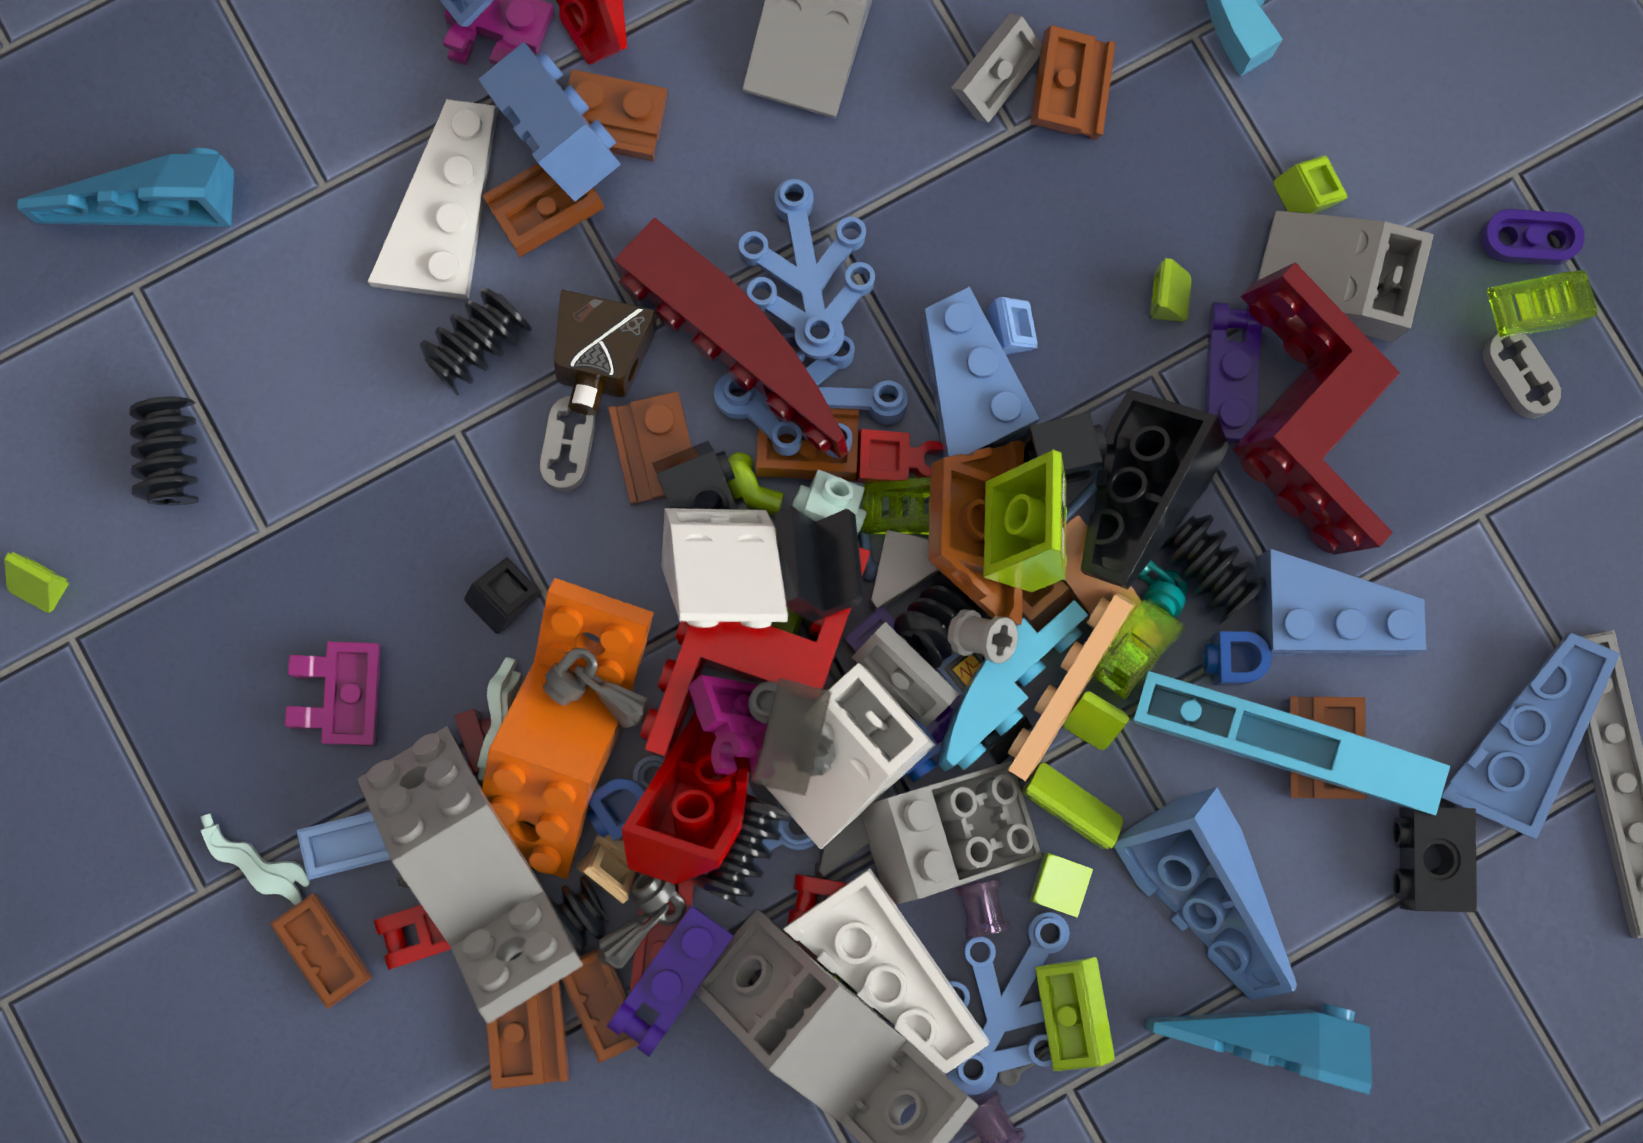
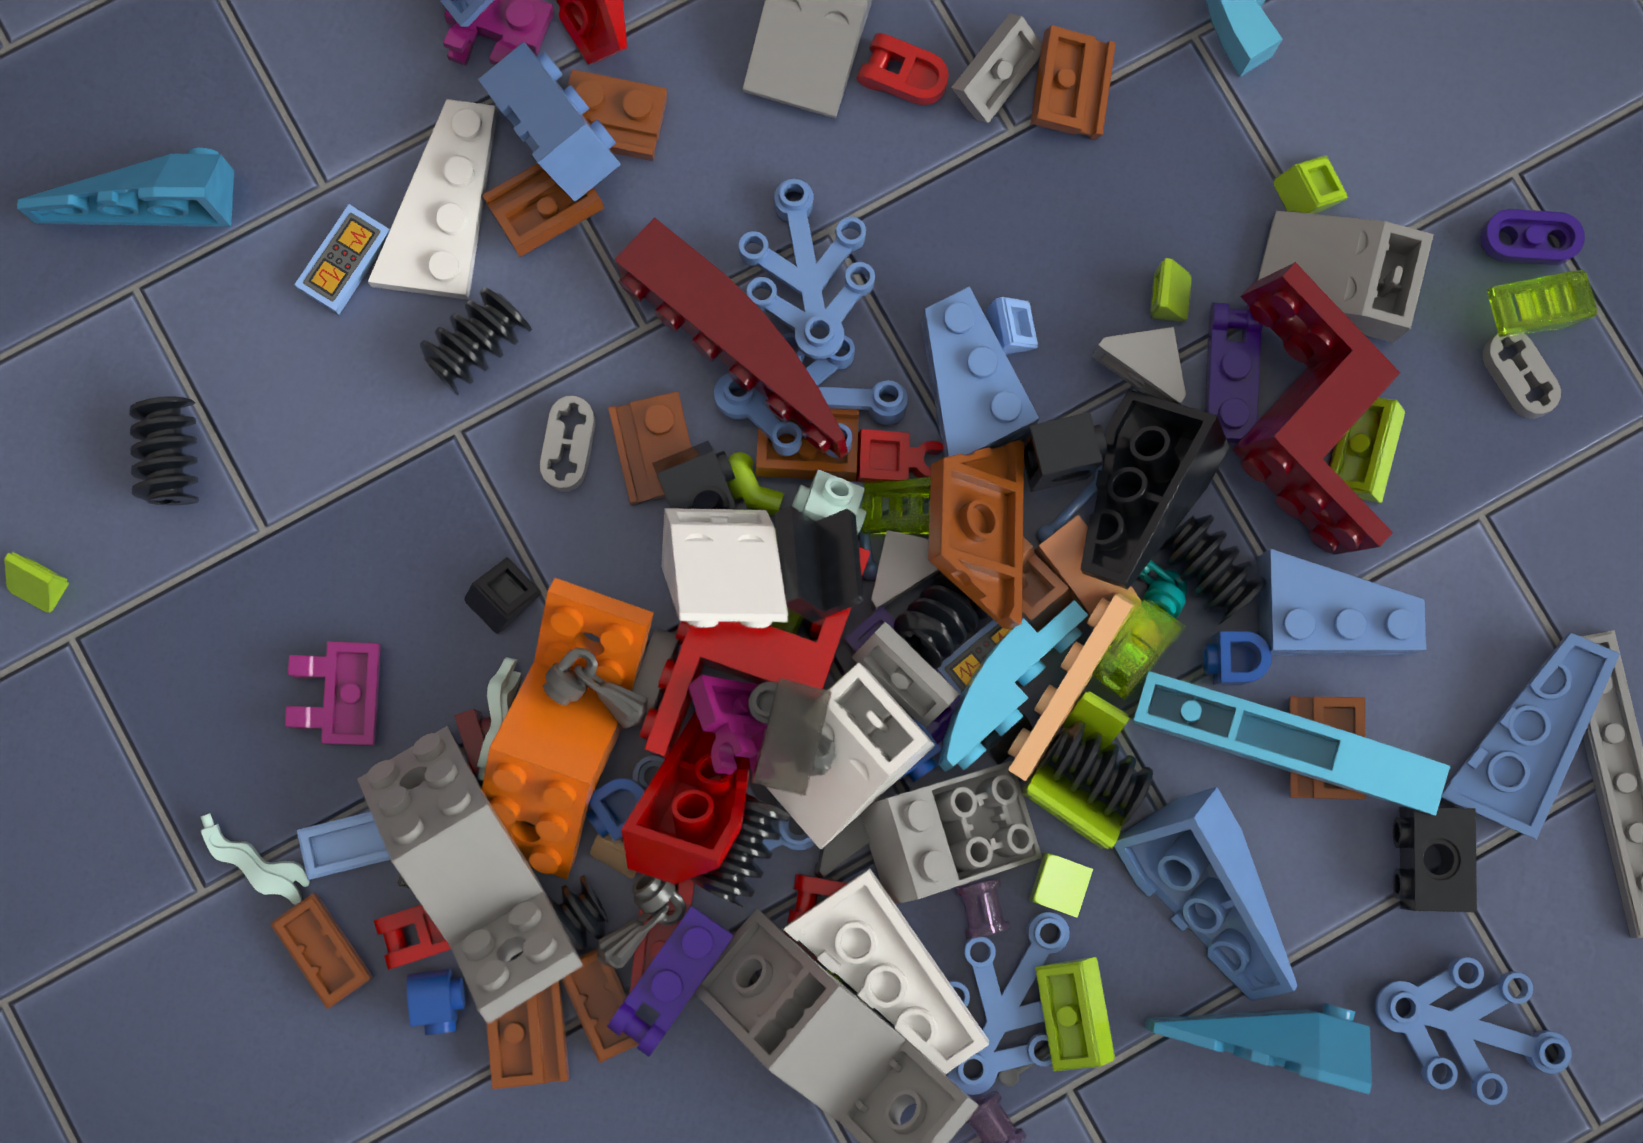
(343, 259): none -> tile
(435, 1000): none -> blue plate
(599, 347): dark brown torso -> none
(607, 872): tan slope -> none
(660, 648): none -> light grey beam
(920, 79): none -> red plate
(992, 637): light grey bush -> none
(1027, 524): lime slope -> none
(1098, 770): none -> black piece
(1146, 362): none -> light grey slope
(1368, 449): none -> lime slope
(1463, 1027): none -> medium blue plant

